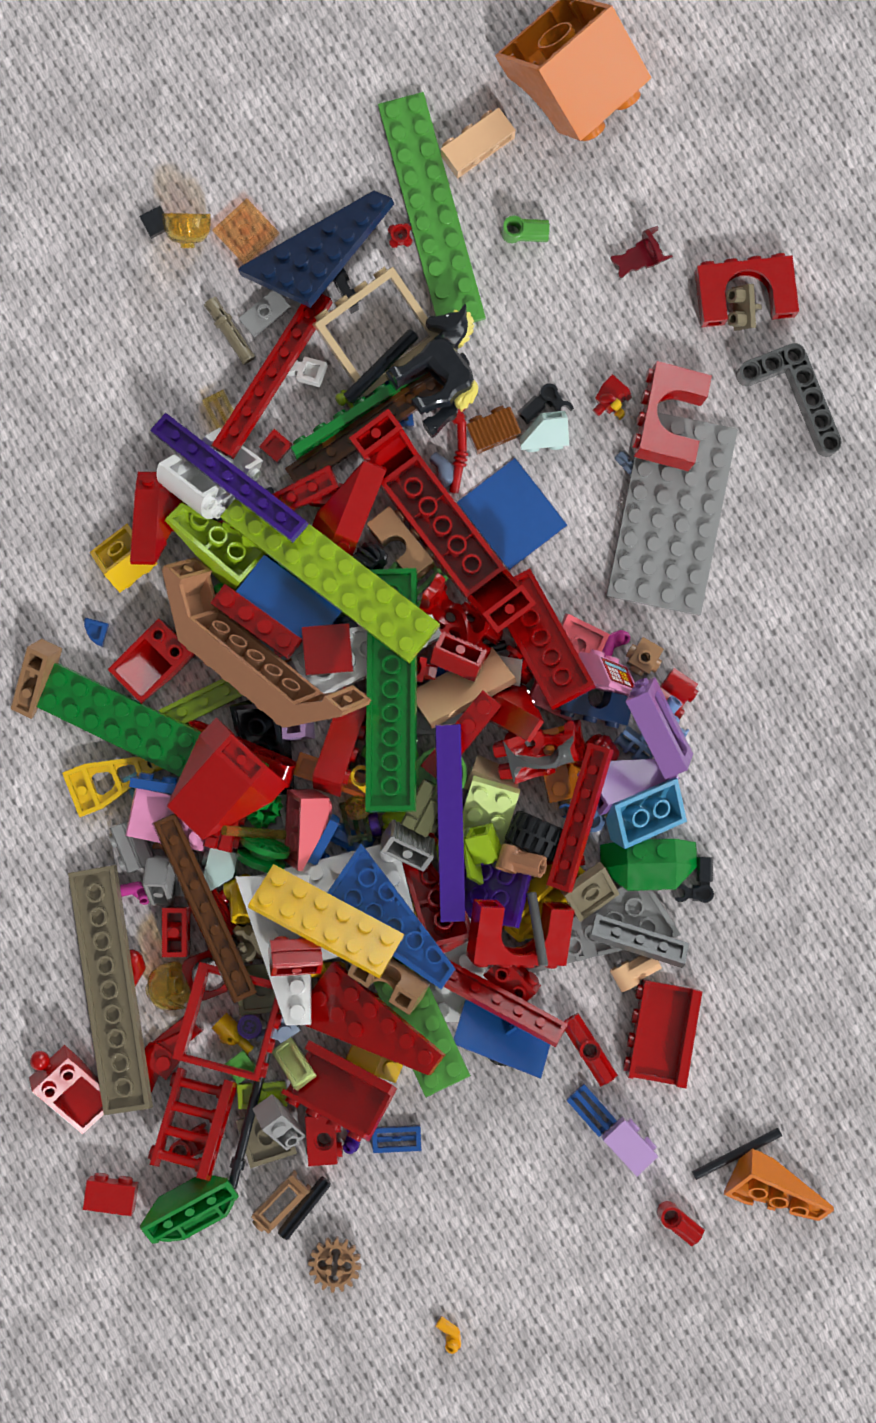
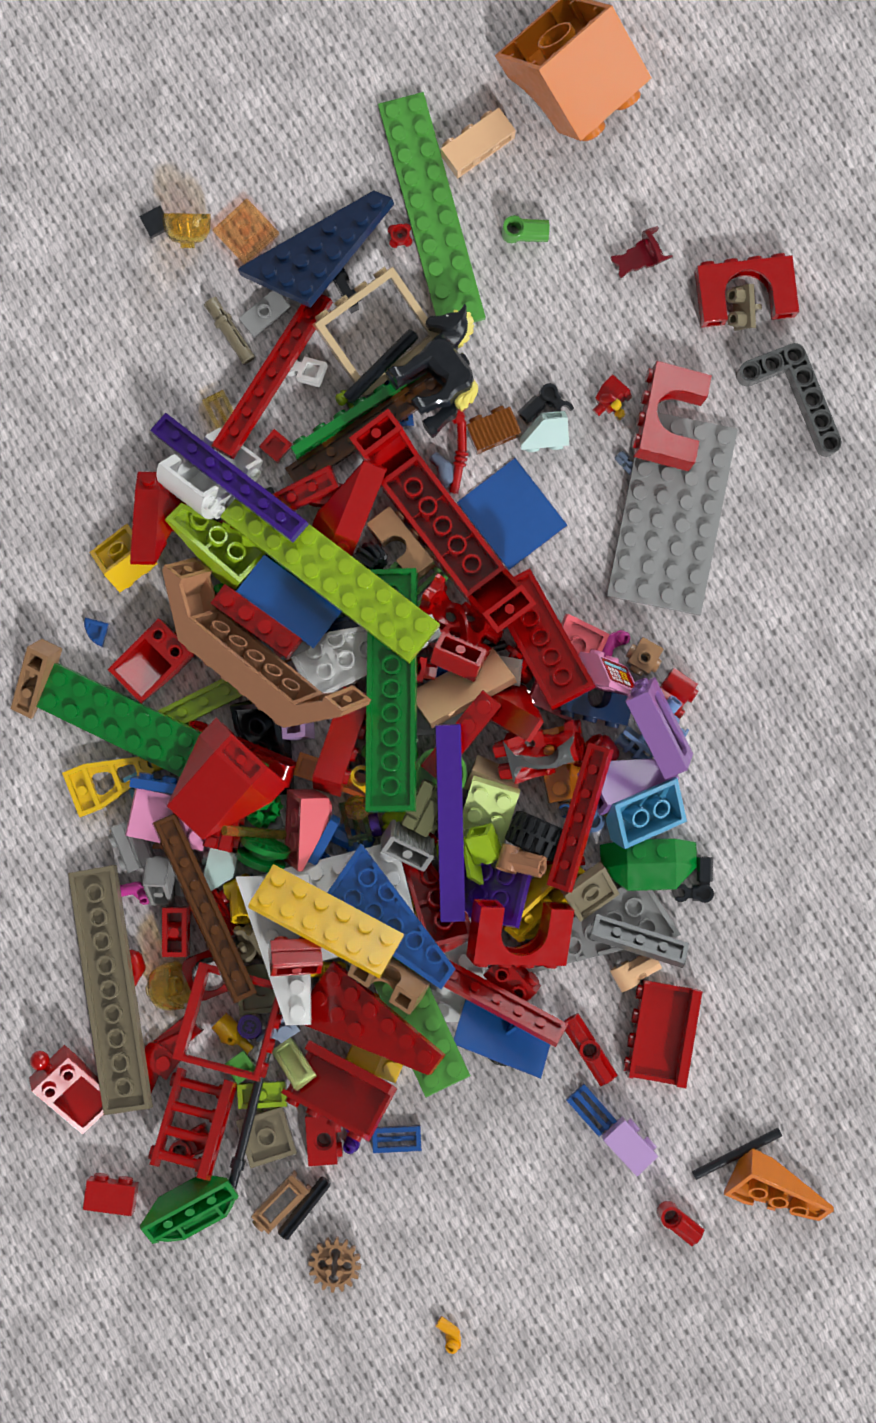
(278, 1122): light grey slope -> none
(327, 649): red piece -> none
(537, 929): dark grey bar -> none

